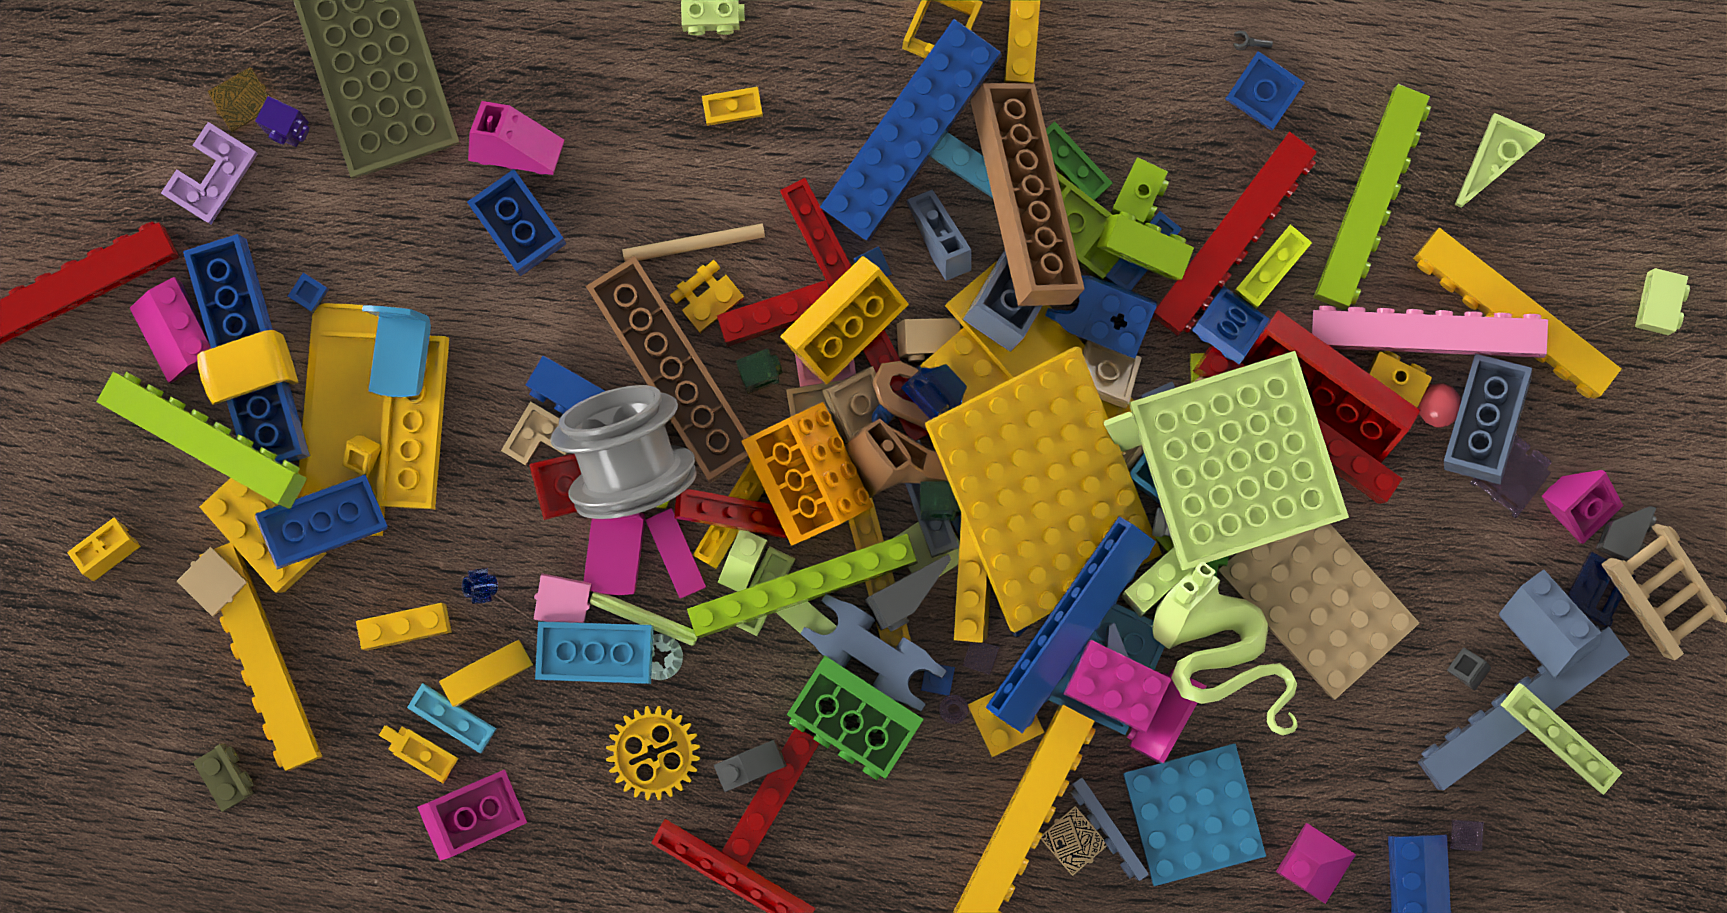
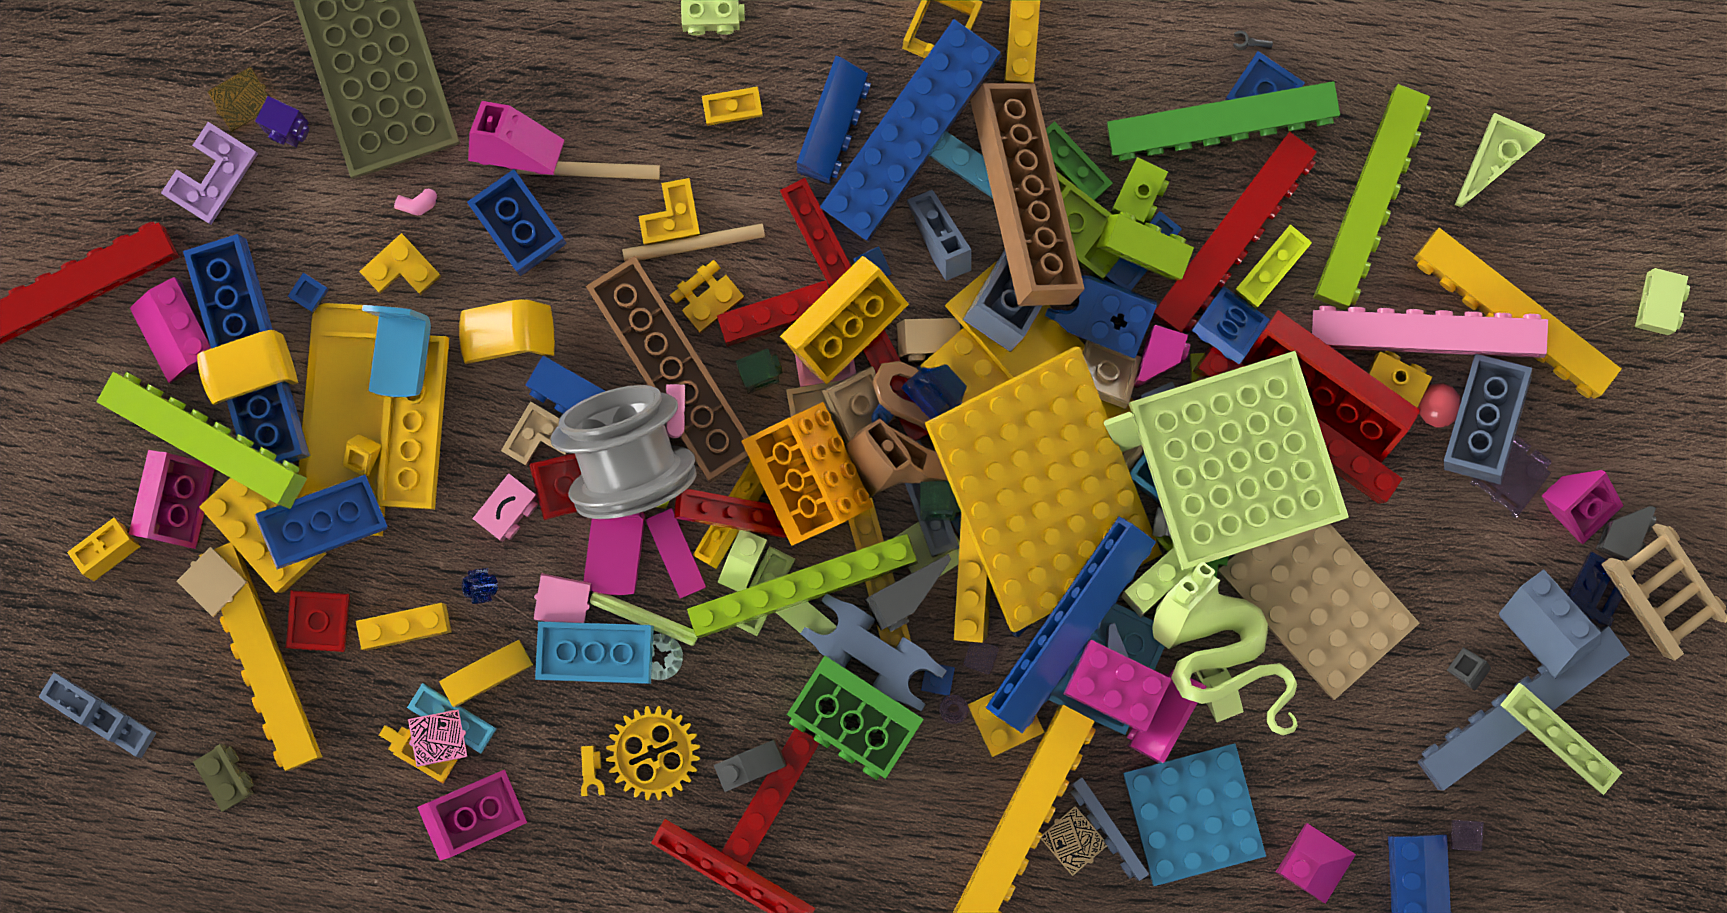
(97, 715): none -> sand blue slope
(171, 499): none -> dark pink slope
(317, 621): none -> red plate
(400, 259): none -> yellow plate
(419, 204): none -> bright pink arm
(437, 738): none -> bright pink piece
(506, 330): none -> yellow piece
(506, 508): none -> bright pink brick
(590, 762): none -> yellow plate
(606, 170): none -> tan piece
(675, 425): none -> bright pink bar
(678, 219): none -> yellow plate
(832, 121): none -> blue slope
(1161, 354): none -> dark pink slope
(1222, 120): none -> bright green brick
(1227, 706): none -> yellowish green slope

